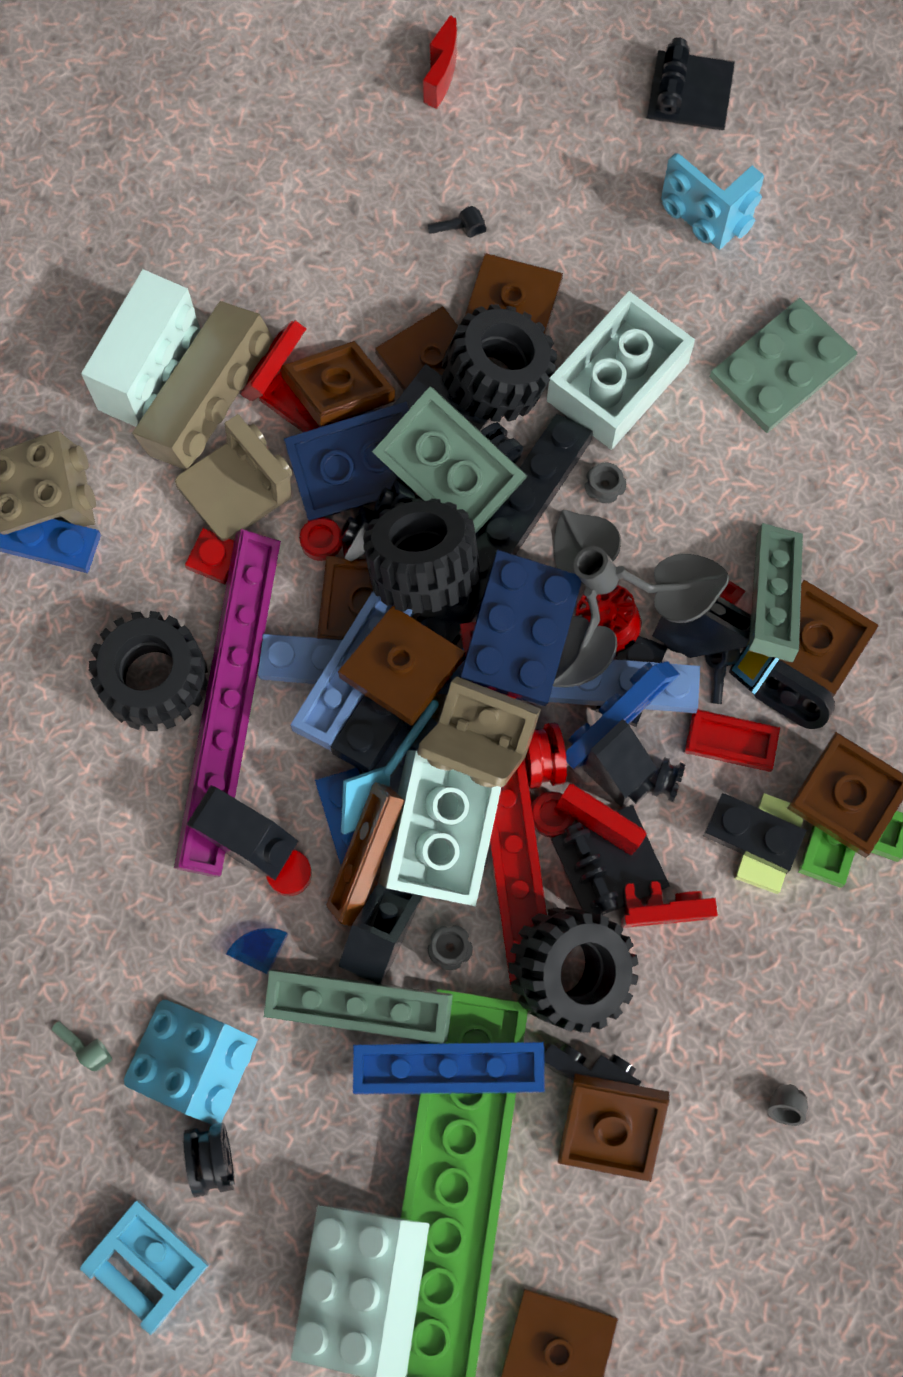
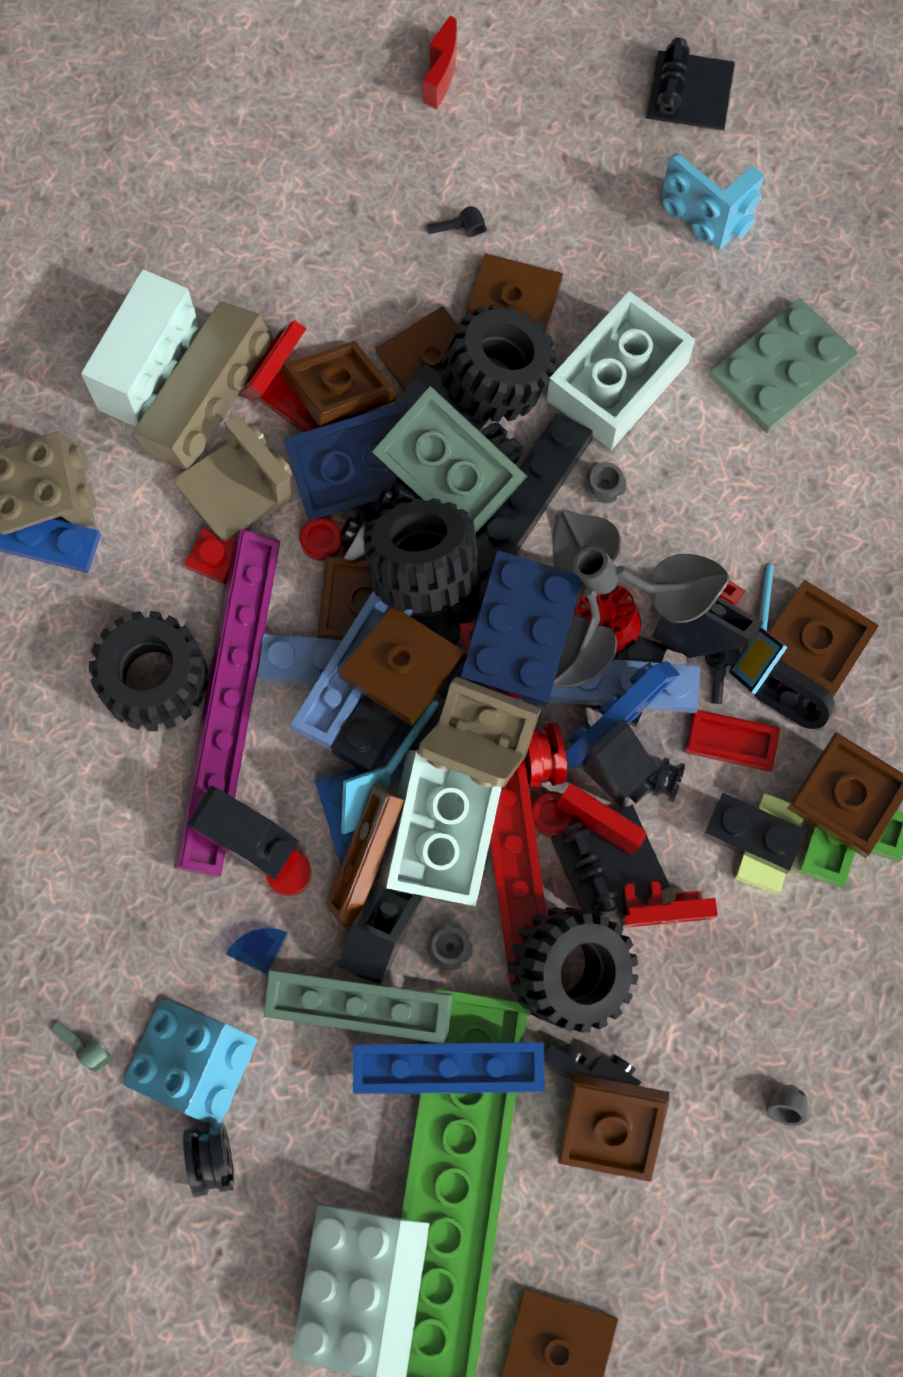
(155, 1254): medium azure plate -> none
(776, 593): sand green plate -> none

